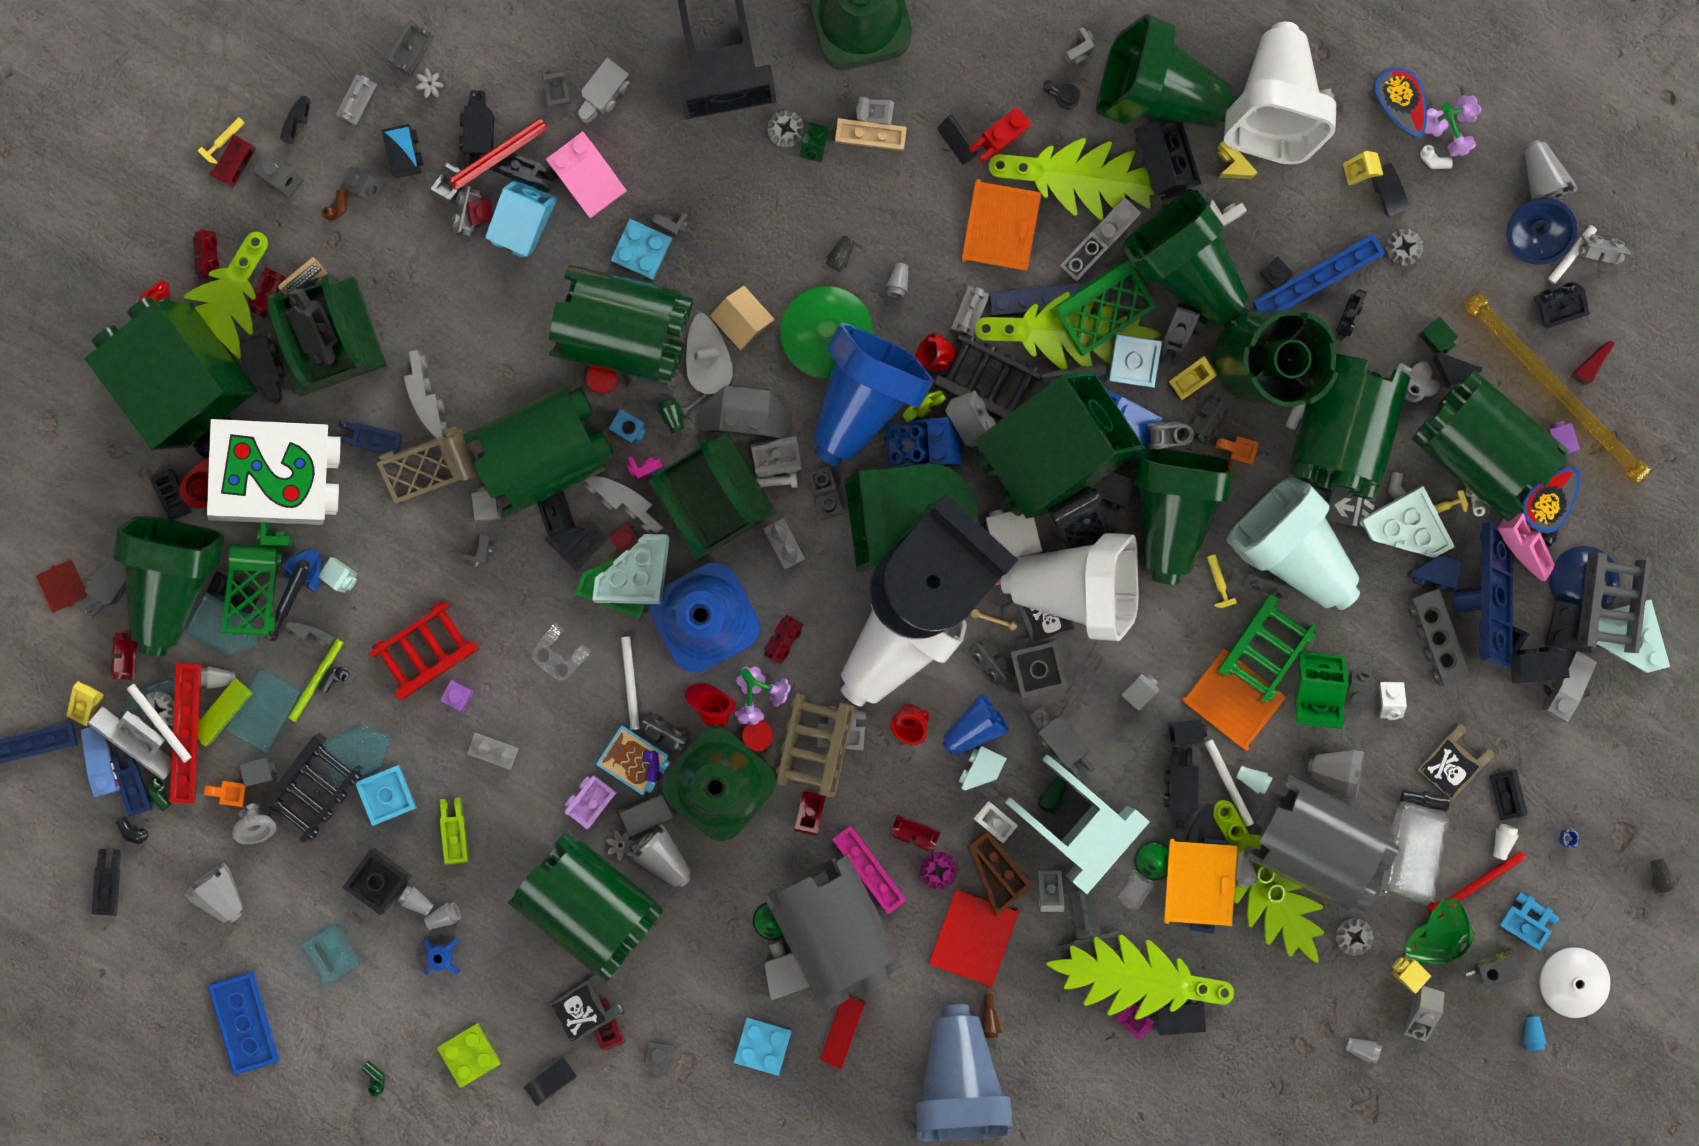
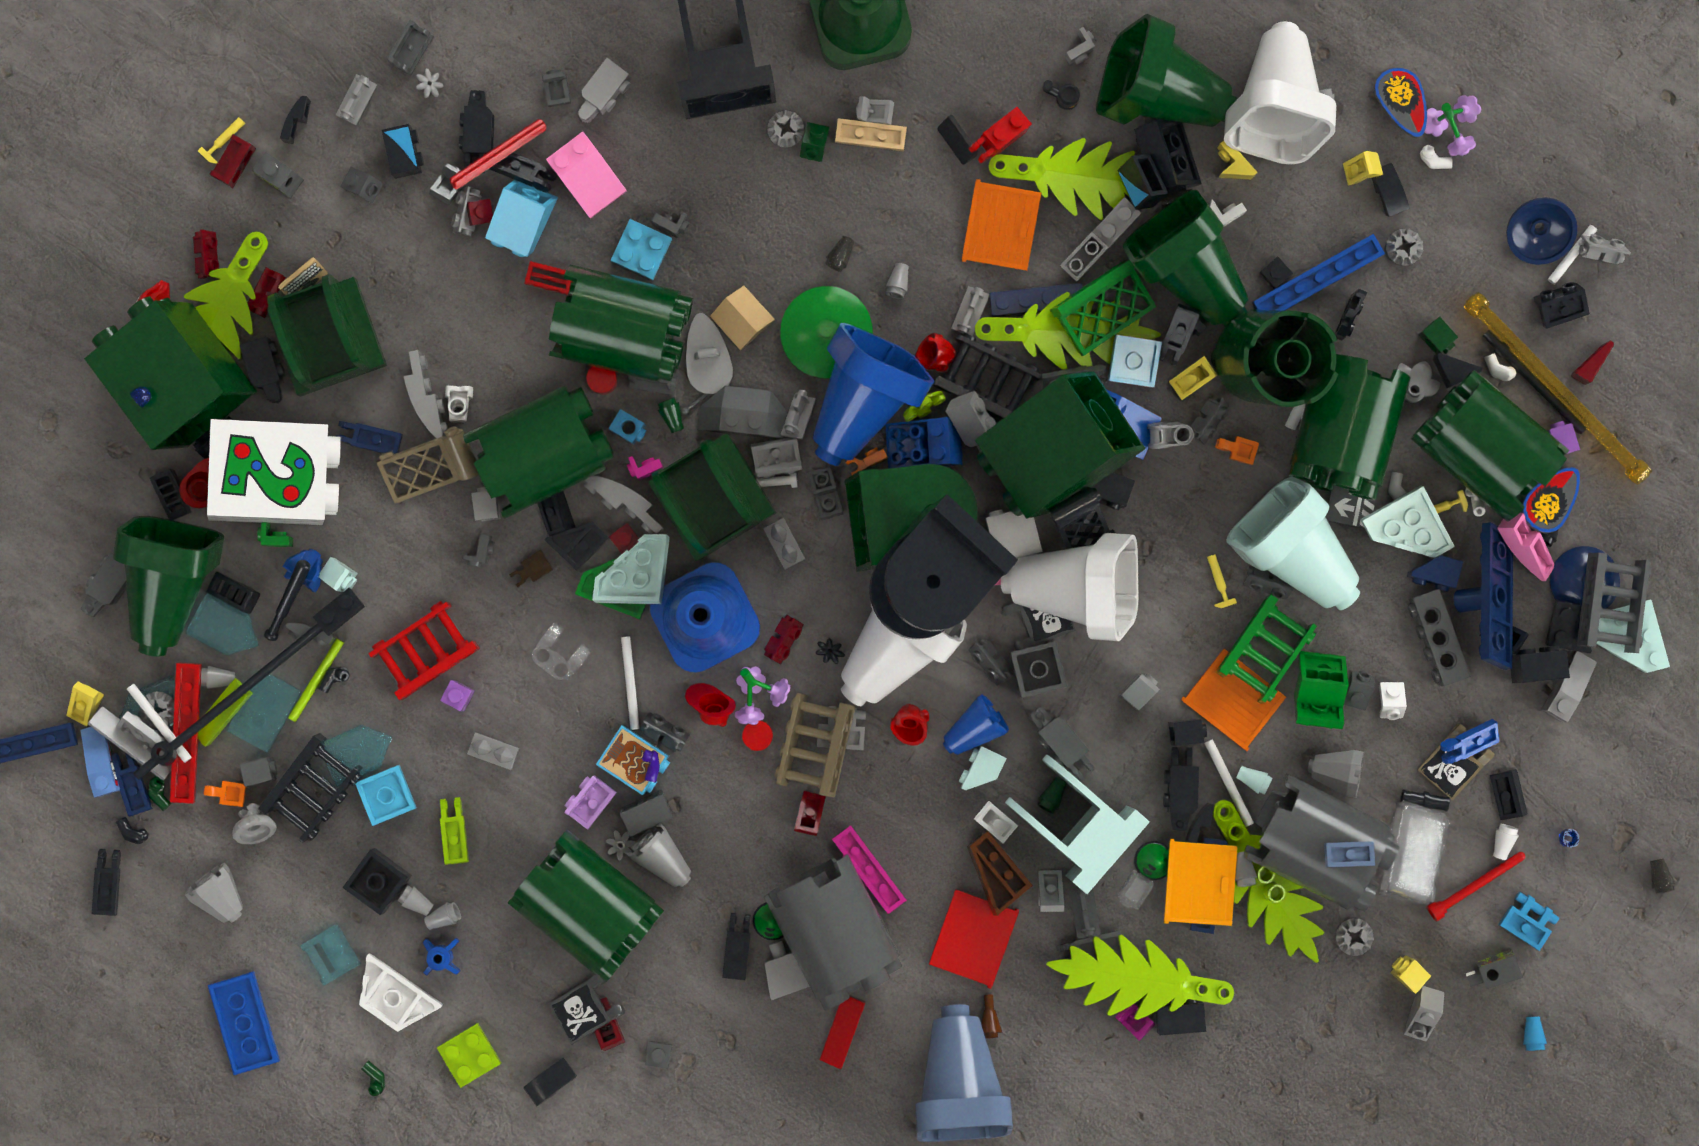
(62, 586): clear red piece -> none
(125, 665): dark red hinge -> none
(141, 396): none -> clear blue hinge
(255, 560): green piece -> none
(311, 327): dark grey hinge -> none
(327, 620): none -> black bar
(338, 208): reddish brown arm -> none
(393, 996): none -> white wing
(458, 398): none -> white plate
(534, 567): none -> dark brown plate
(545, 277): none -> red tile
(736, 950): none -> black hinge
(744, 779): dark green cone -> none
(762, 1046): medium azure plate -> none
(798, 415): none -> light grey hinge
(830, 651): none -> black plant
(872, 458): none -> orange plate
(906, 829): dark red hinge -> none
(928, 866): magenta gear -> none
(975, 614): tan hinge -> none
(1142, 181): none -> black brick
(1178, 506): dark green cone -> none
(1349, 854): none -> sand blue plate
(1364, 1049): light grey cone -> none
(1442, 934): green piece -> none
(1470, 742): none -> blue hinge
(1499, 371): none -> white arm
(1502, 349): none -> black bar
(1546, 173): light grey cone -> none
(1559, 980): white dish -> none

